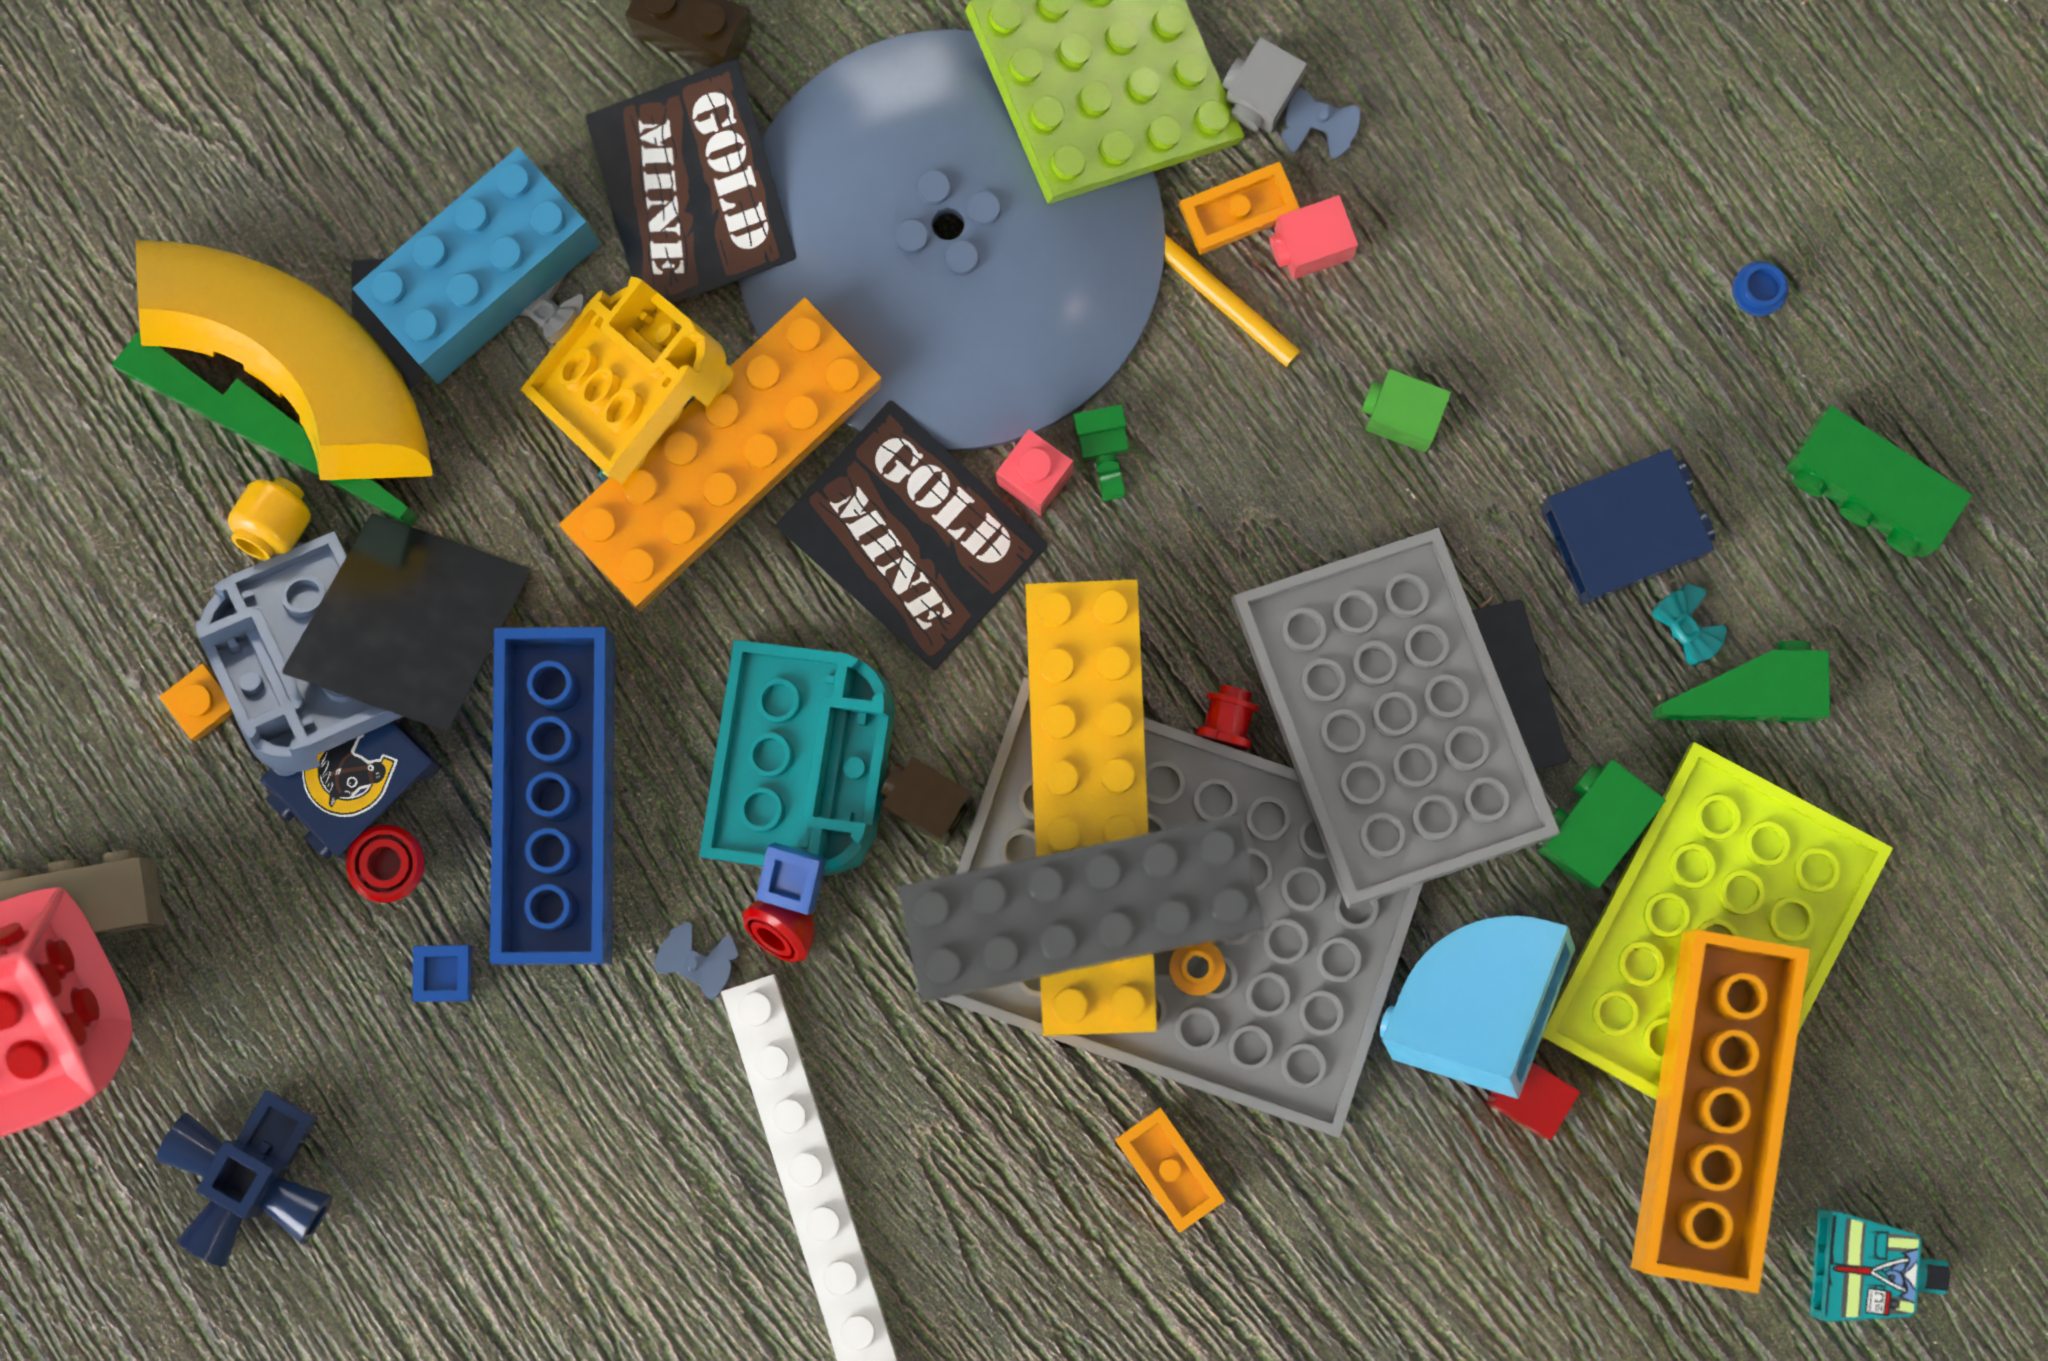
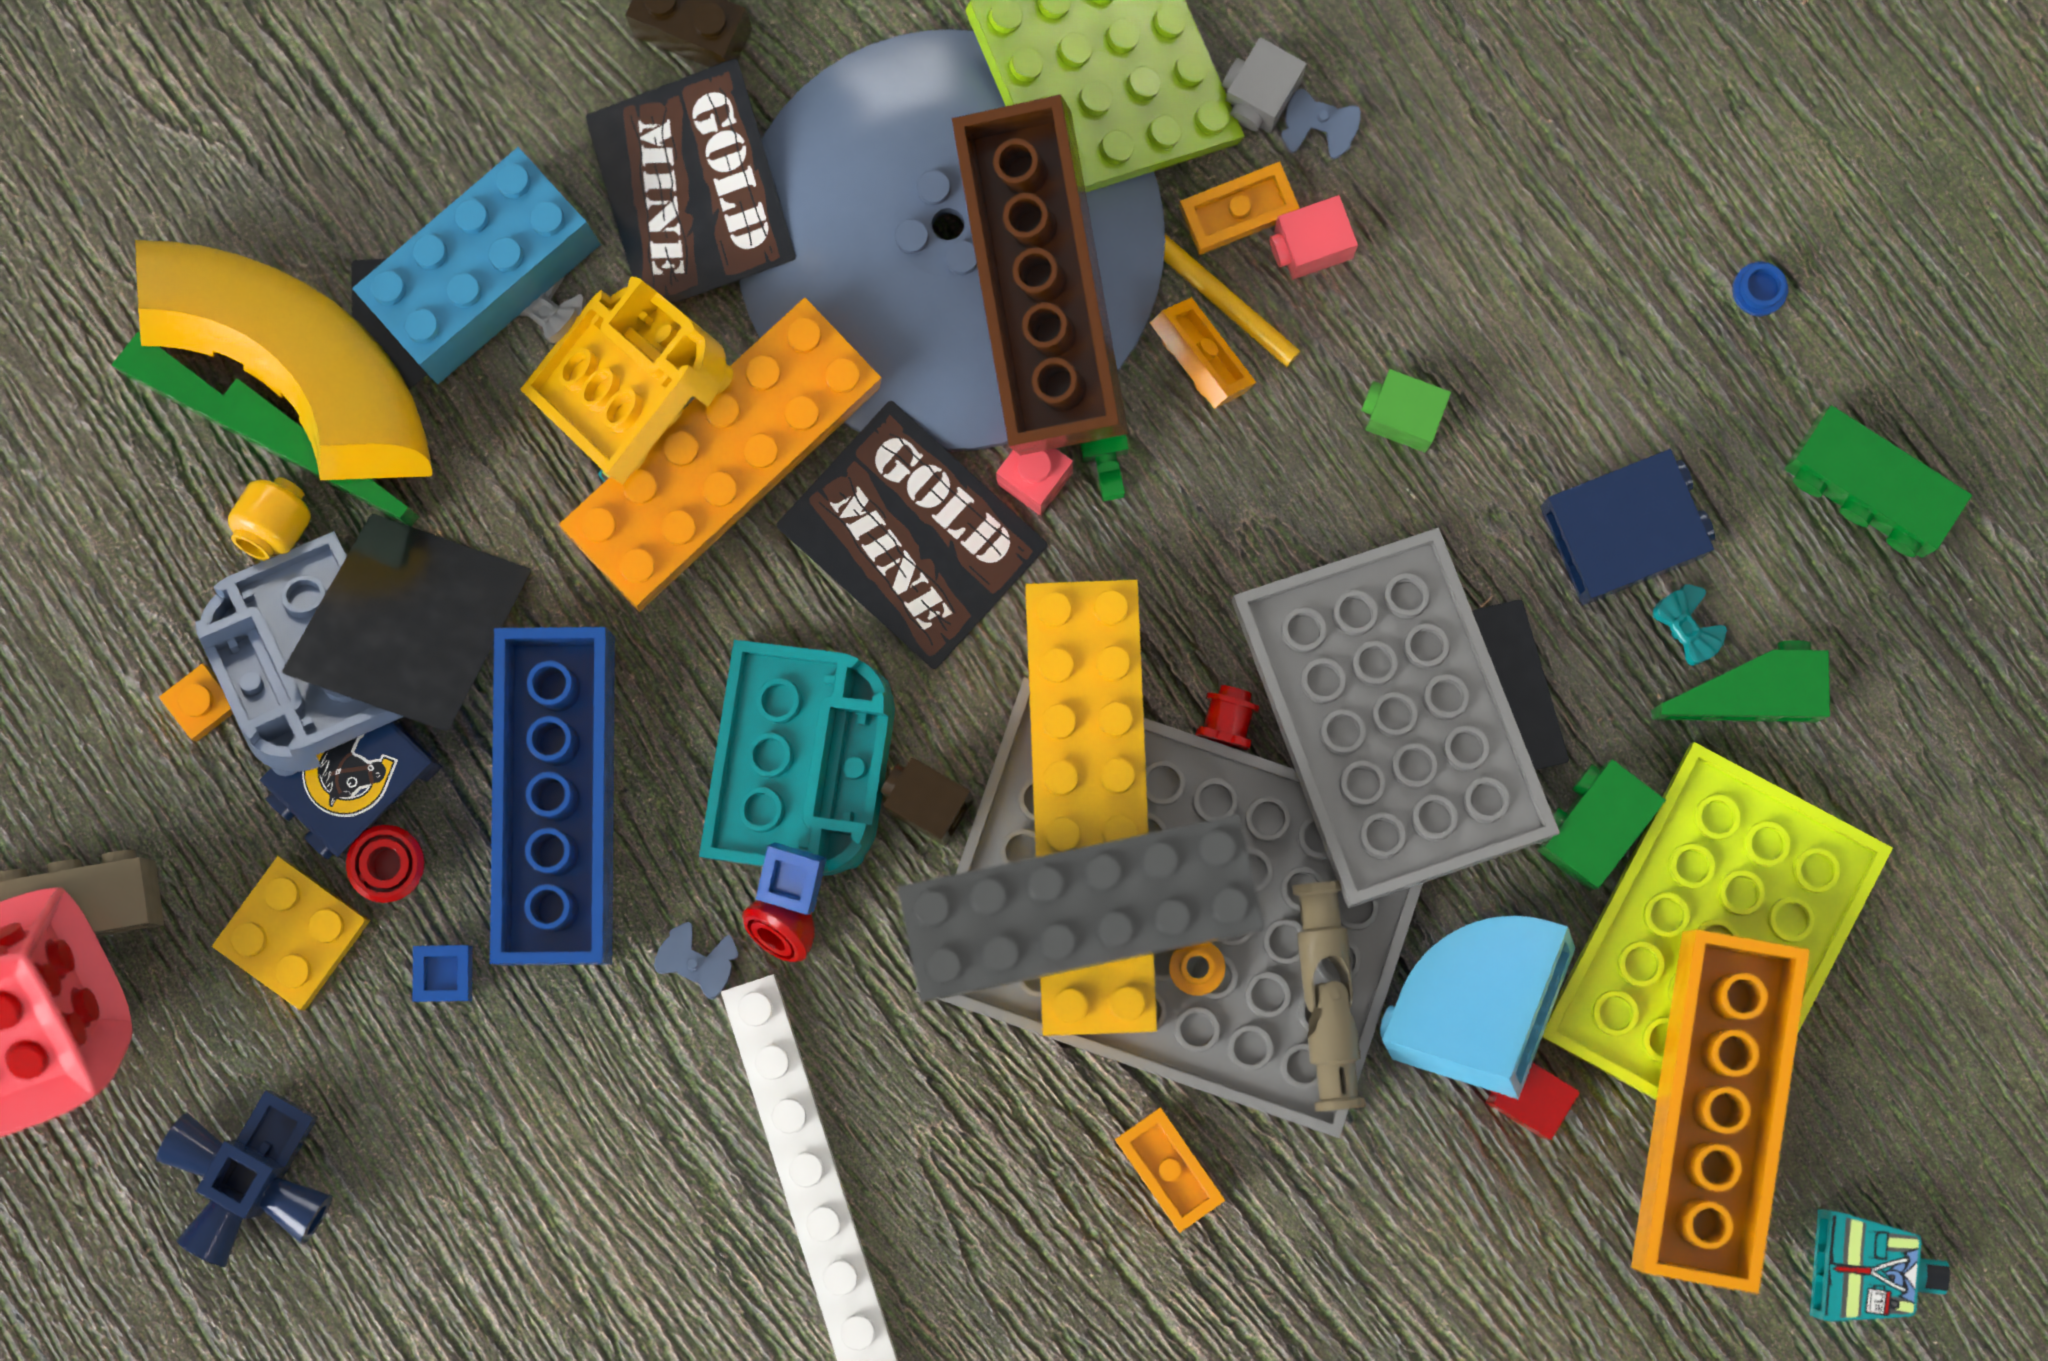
(291, 933): none -> yellow plate
(1039, 275): none -> reddish brown brick
(1202, 353): none -> light orange plate
(1332, 1028): none -> dark tan piece

